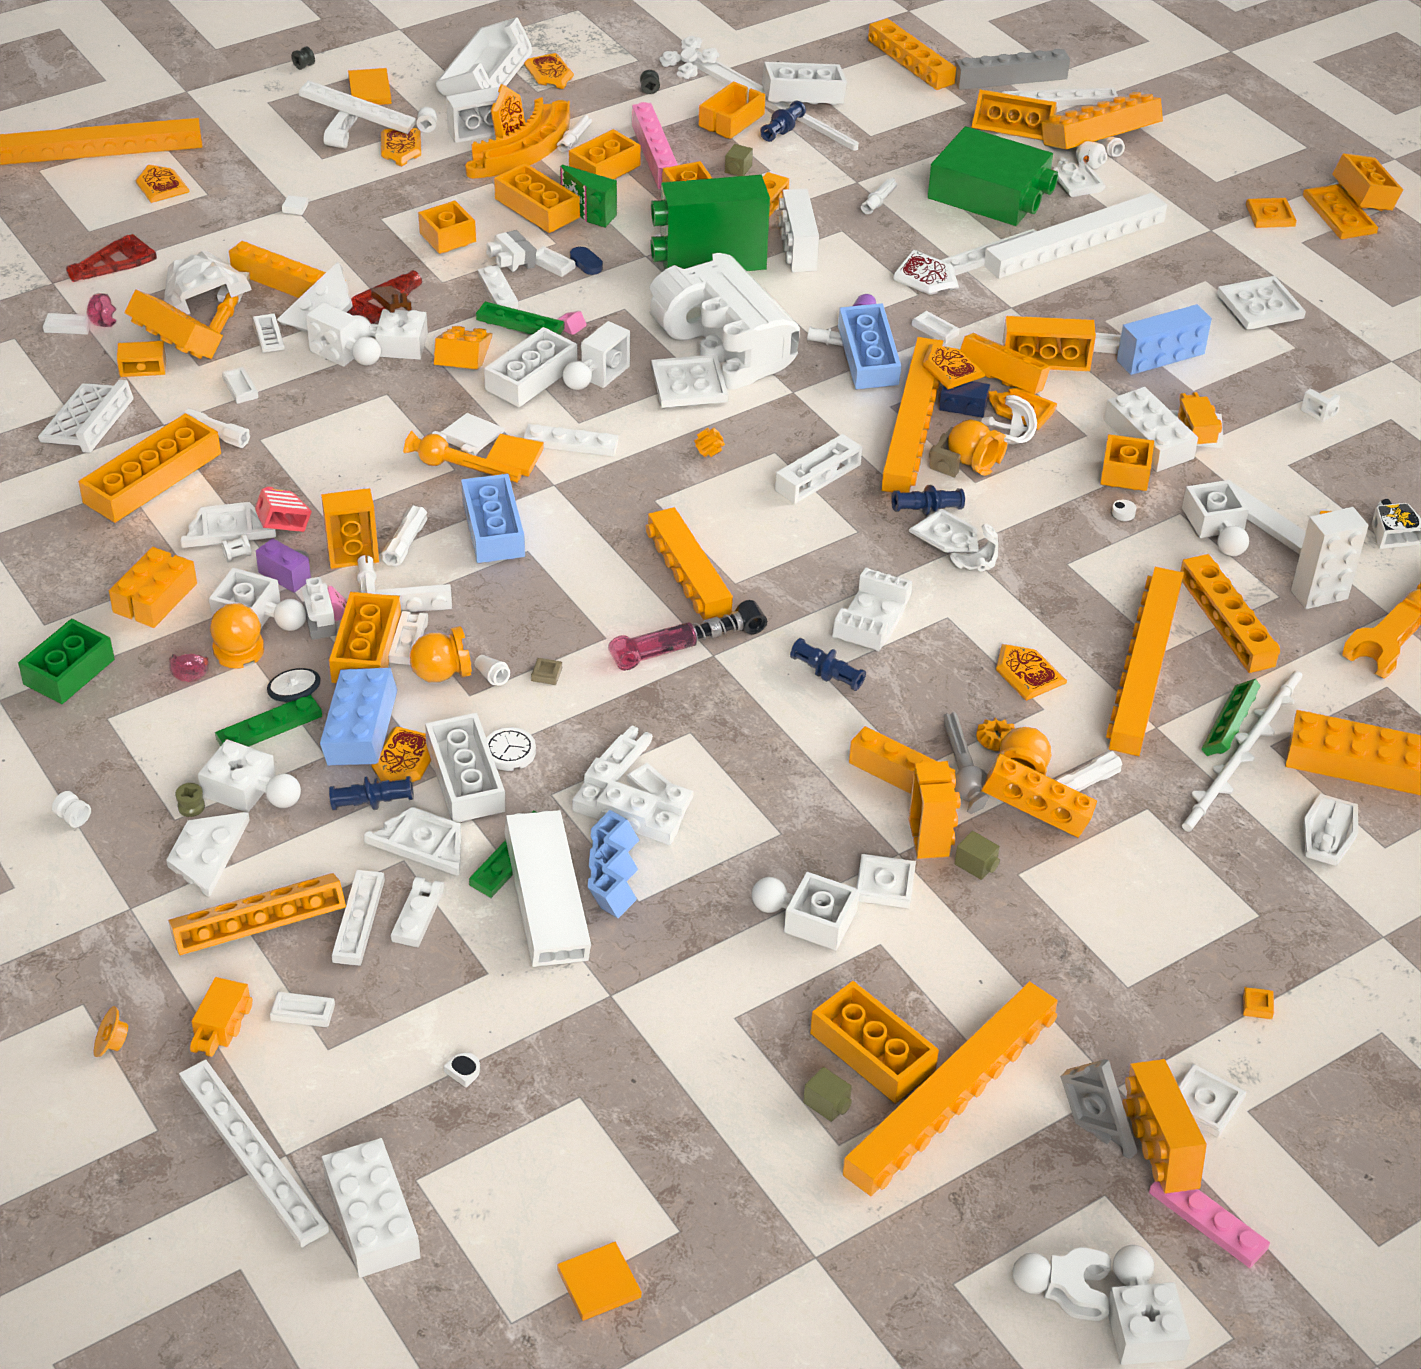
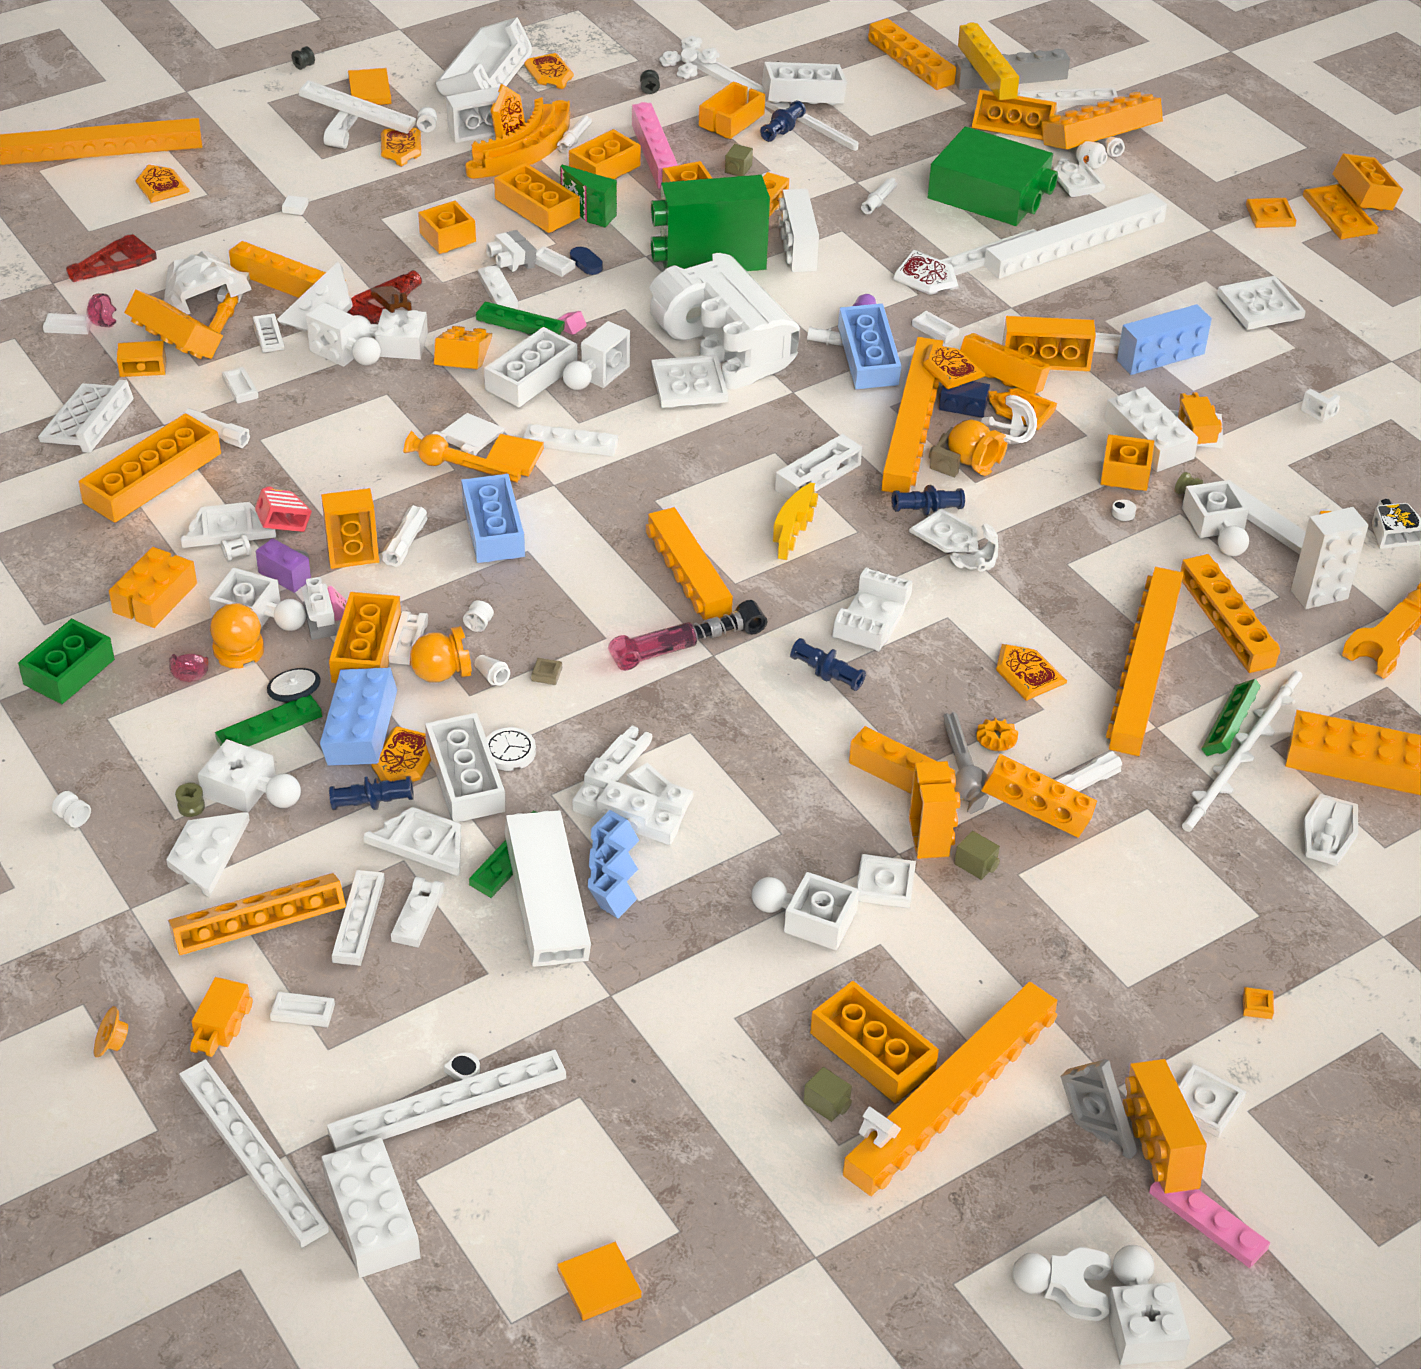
(366, 575): white axle -> none
(422, 597): white plate -> none
(447, 1101): none -> white plate
(478, 616): none -> white wheel
(709, 442): light orange gear -> none
(793, 518): none -> yellow slope
(876, 1122): none -> white tile
(988, 61): none -> yellow brick
(1028, 748): light orange tile -> none
(1186, 480): none -> olive wheel

